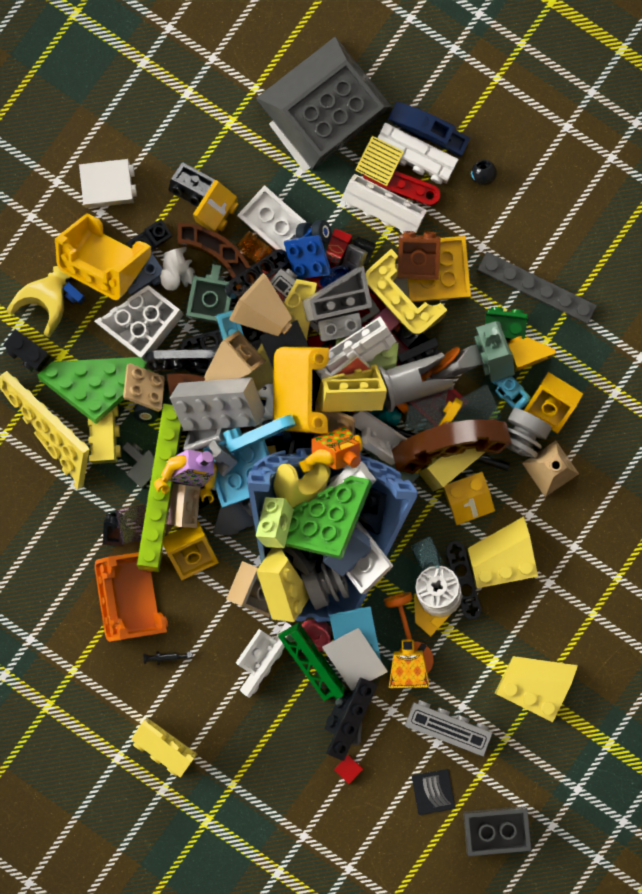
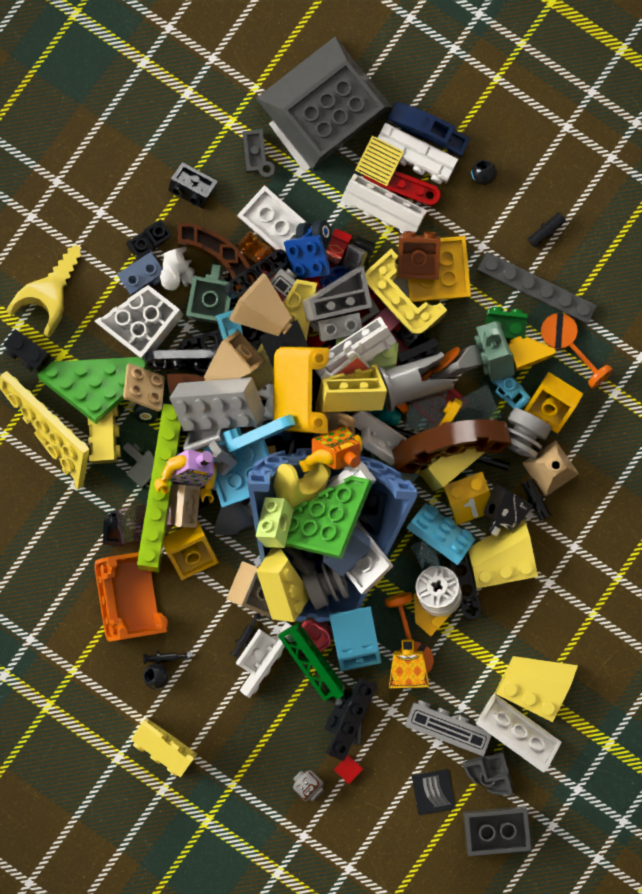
(73, 294): blue plate -> none
(99, 259): yellow windscreen -> none
(107, 183): white brick -> none
(156, 676): none -> black piece
(216, 207): yellow slope -> none
(245, 637): none -> black piece
(255, 153): none -> dark grey hinge
(308, 785): none -> light grey head
(354, 658): white sticker -> none
(441, 533): none -> medium azure plate
(491, 772): none -> dark grey brick
(505, 510): none -> black torso
(518, 732): none -> white plate
(536, 499): none -> black pin
(546, 230): none -> black pin
(560, 332): none -> orange piece

